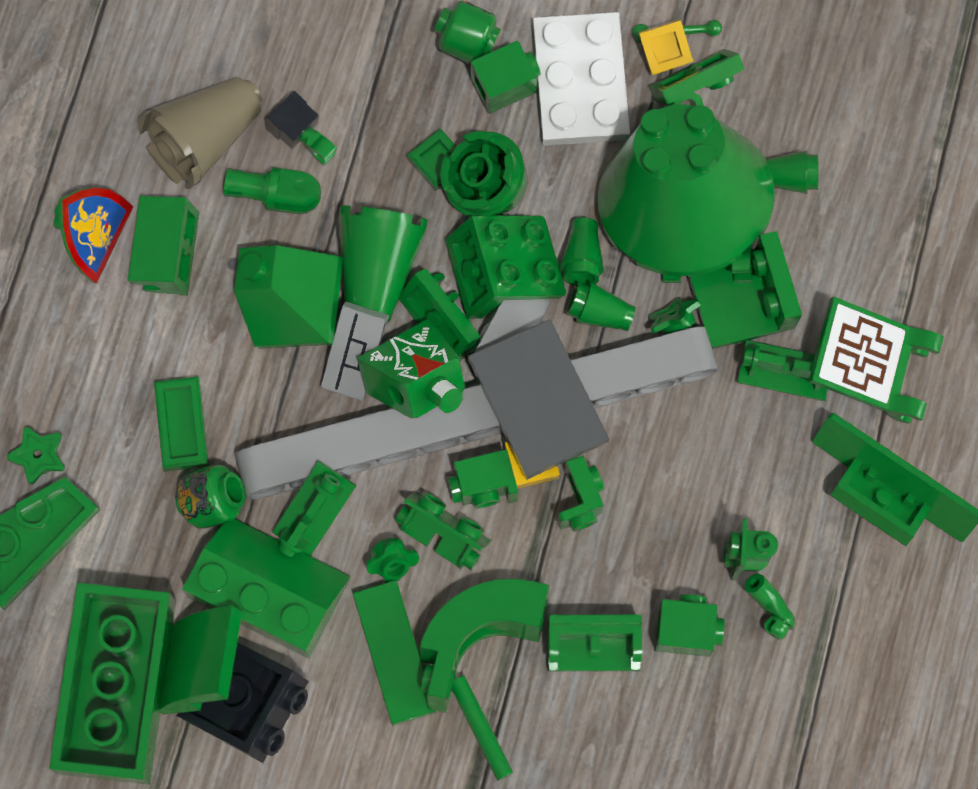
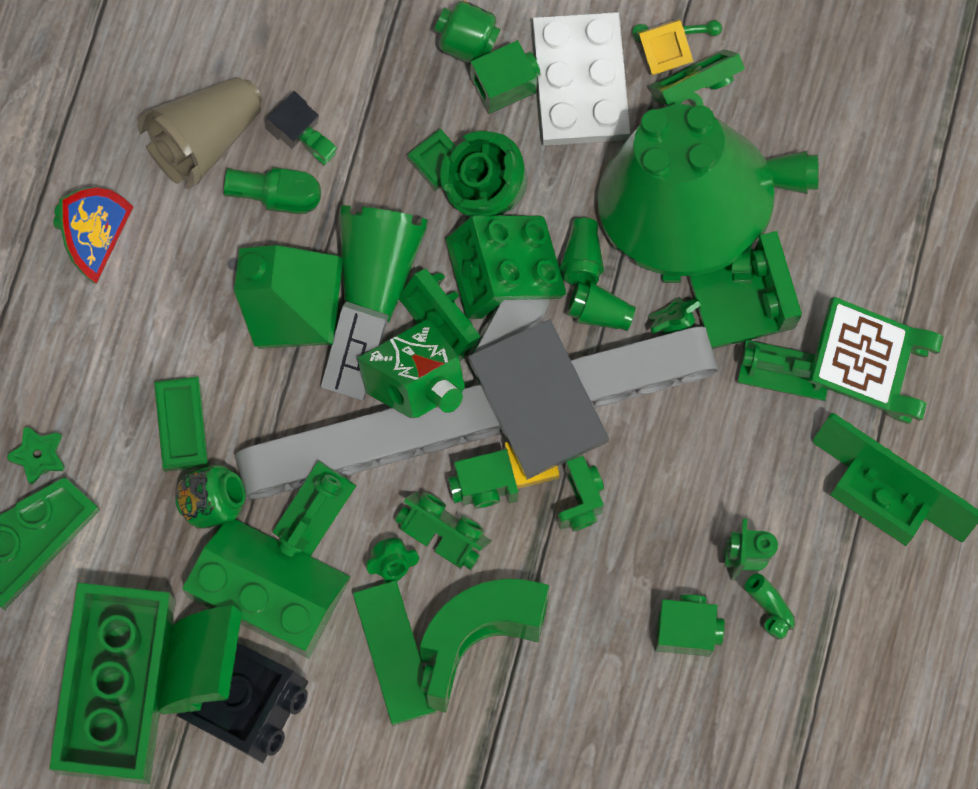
(163, 244): green hinge -> none
(481, 728): green piece -> none
(594, 643): green hinge -> none

